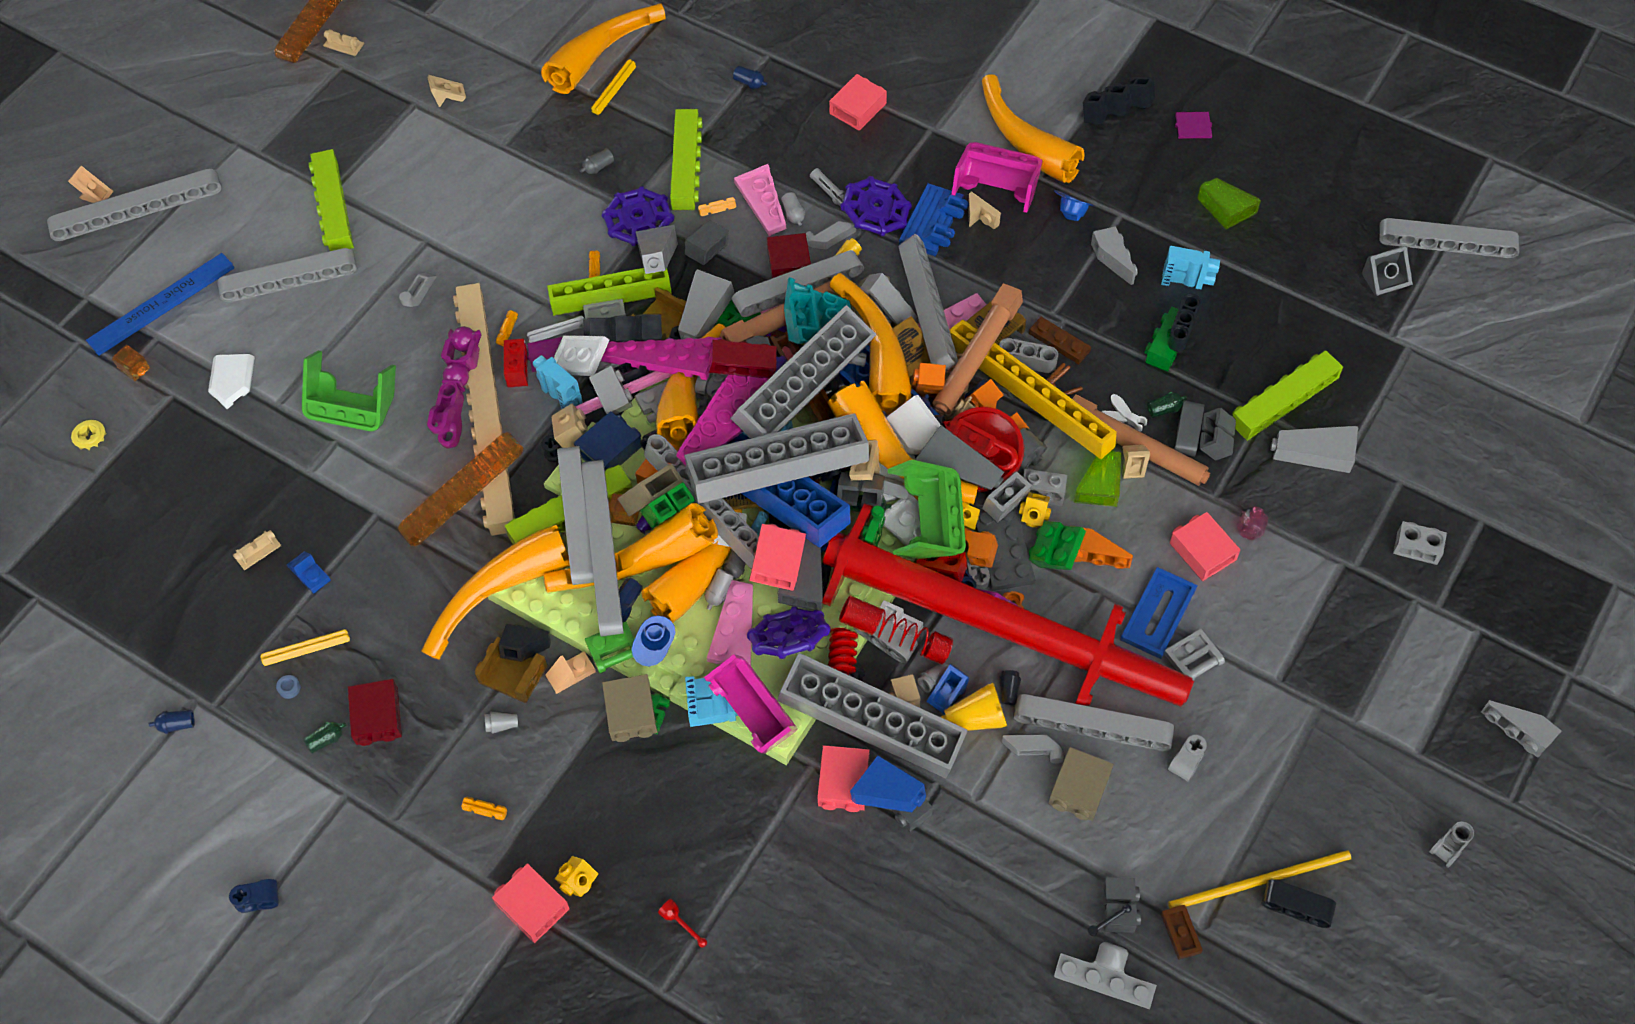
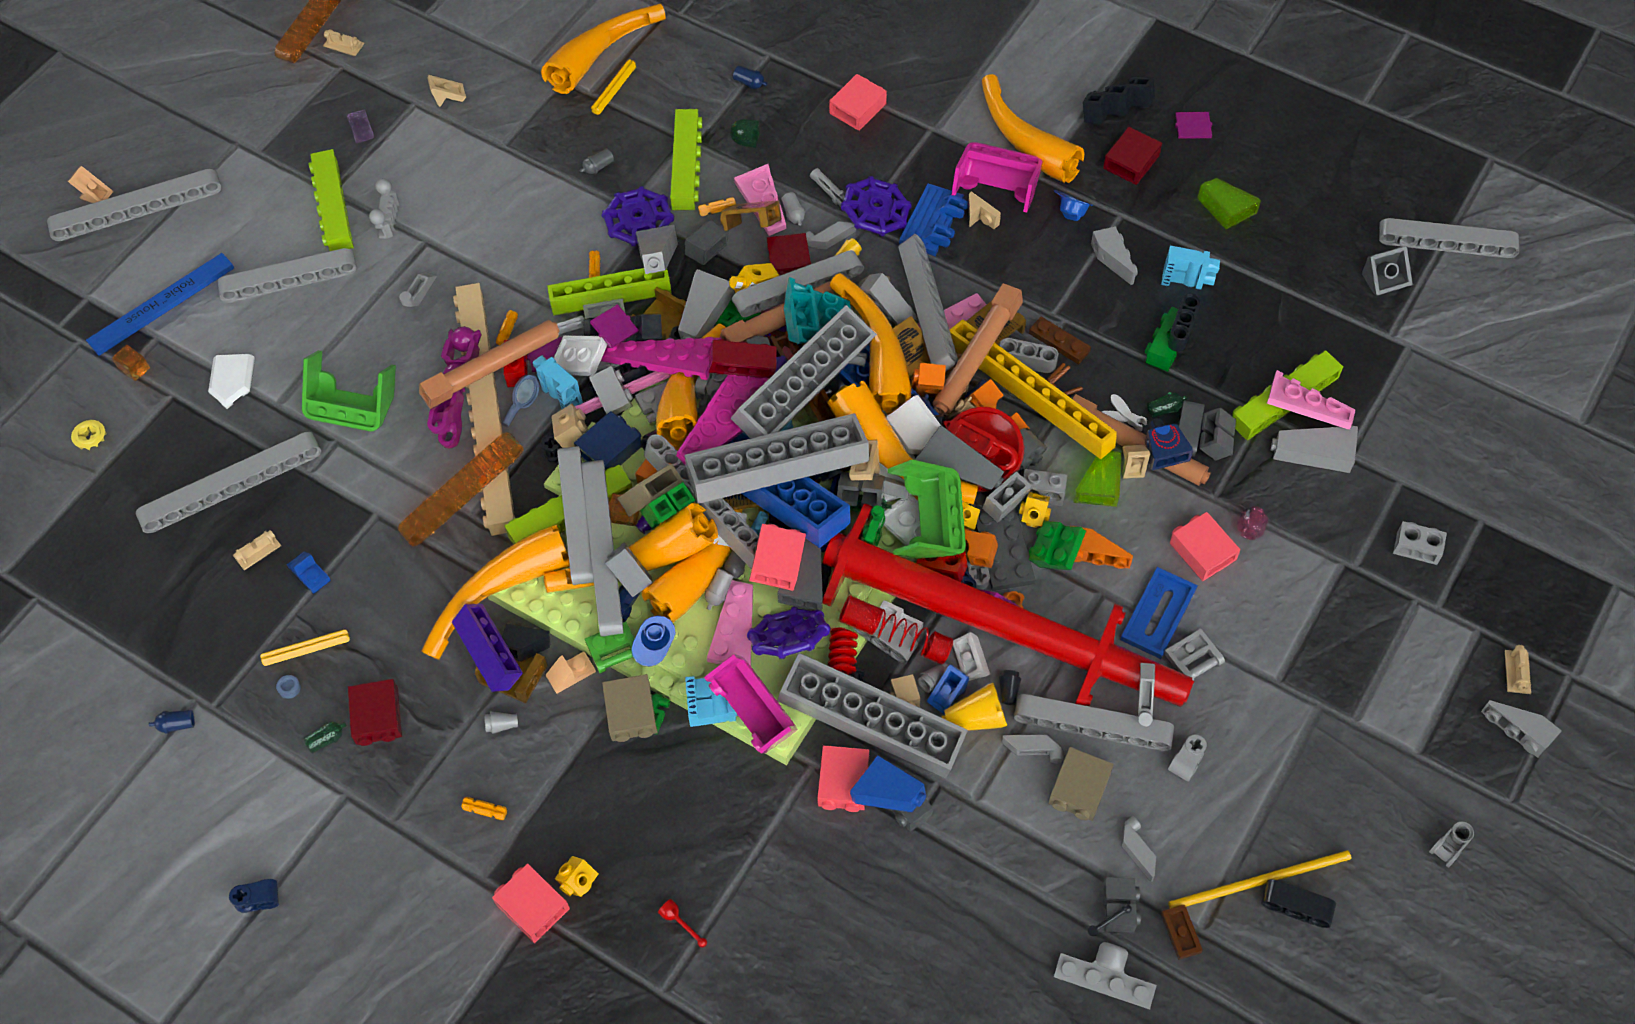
(227, 482): none -> light grey beam
(360, 126): none -> clear purple brick
(385, 215): none -> light grey gear
(442, 386): none -> nougat brick
(487, 647): none -> dark purple brick
(522, 396): none -> sand blue piece
(614, 326): none -> magenta piece
(628, 570): none -> hinge
(745, 132): none -> clear green brick
(752, 275): none -> yellow torso
(768, 212): none -> pearl gold panel
(970, 656): none -> white slope
(1132, 155): none -> dark red brick
(1137, 849): none -> light grey piece
(1146, 694): none -> light grey piece
(1166, 445): none -> dark blue torso
(1295, 398): none -> bright pink wing
(1518, 670): none -> tan hinge

